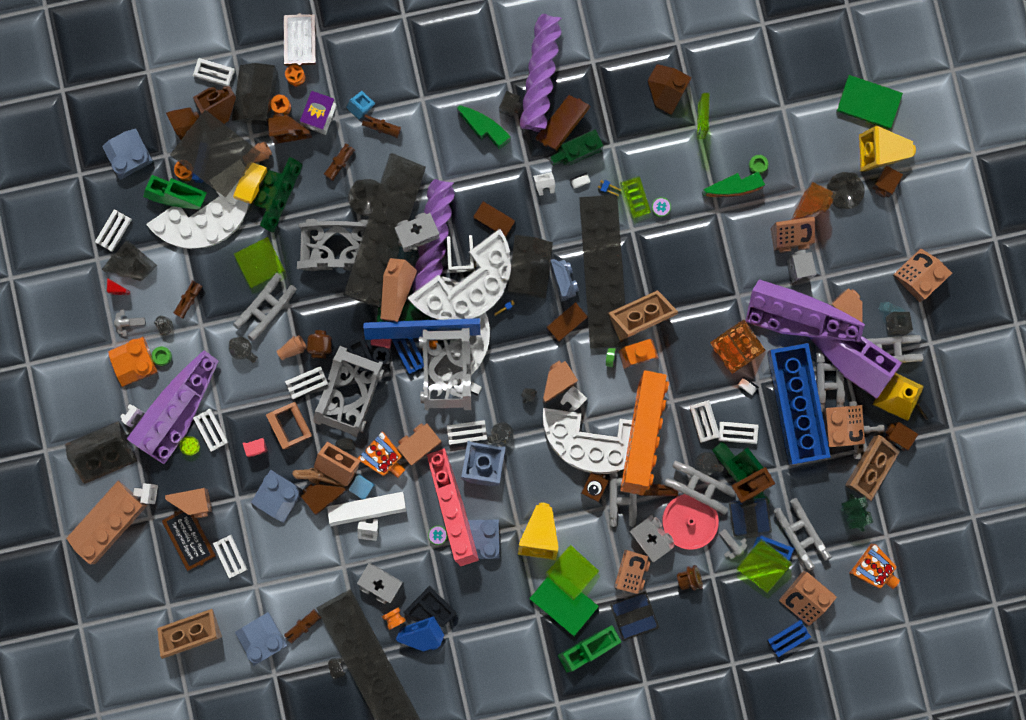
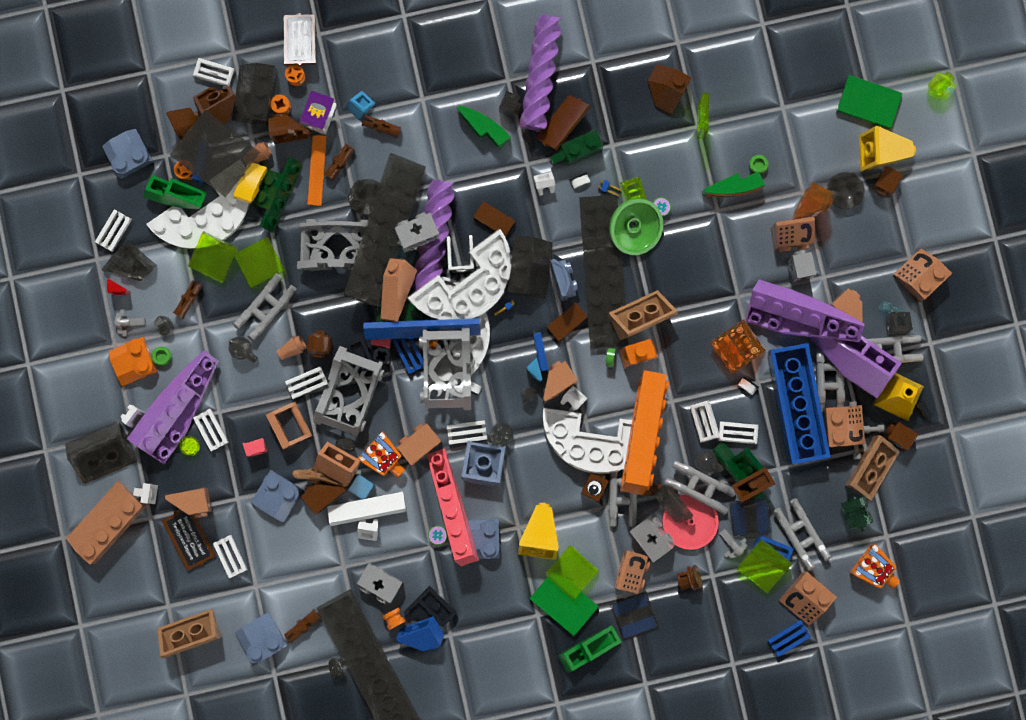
(212, 256): none -> clear neon green tile
(317, 170): none -> orange sticker
(534, 370): none -> dark azure slope
(540, 352): none -> blue tile
(643, 233): none -> bright green dish
(672, 504): none -> clear smoke slope
(941, 86): none -> clear neon green head

